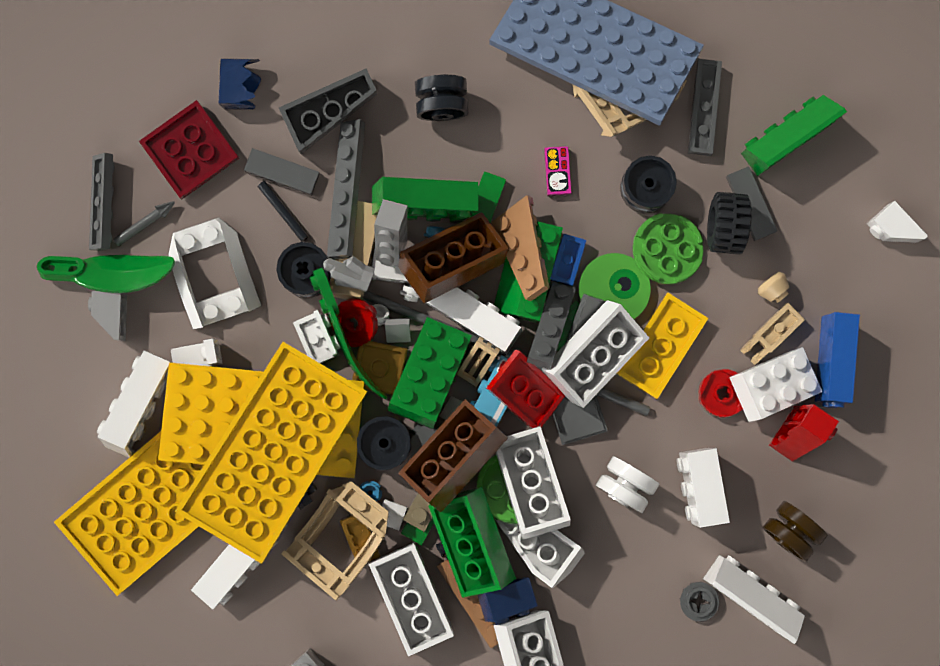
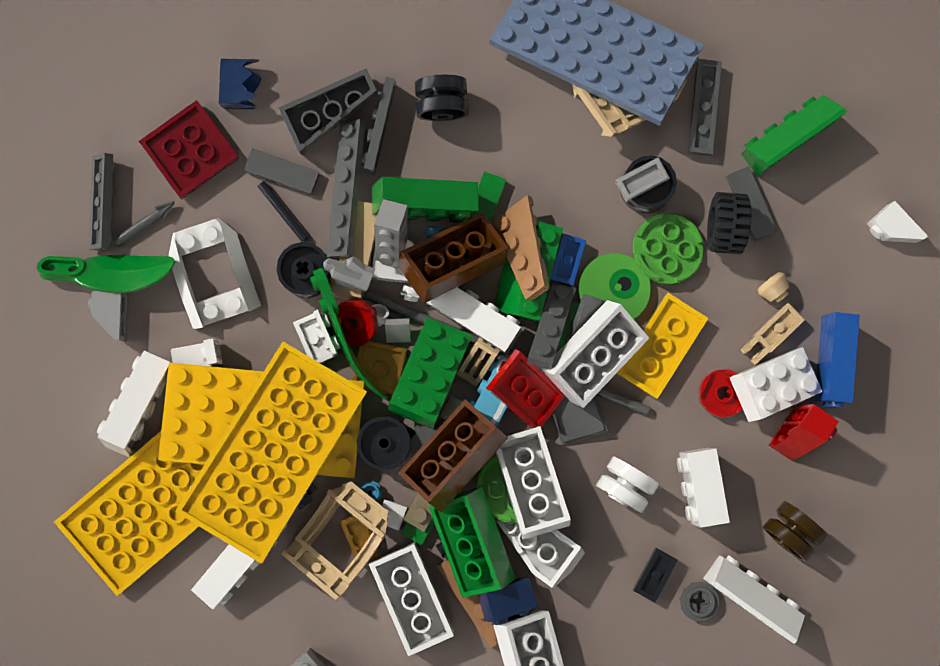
(376, 135): none -> dark grey plate
(557, 171): tile -> none
(642, 179): none -> light grey tile
(655, 574): none -> black plate

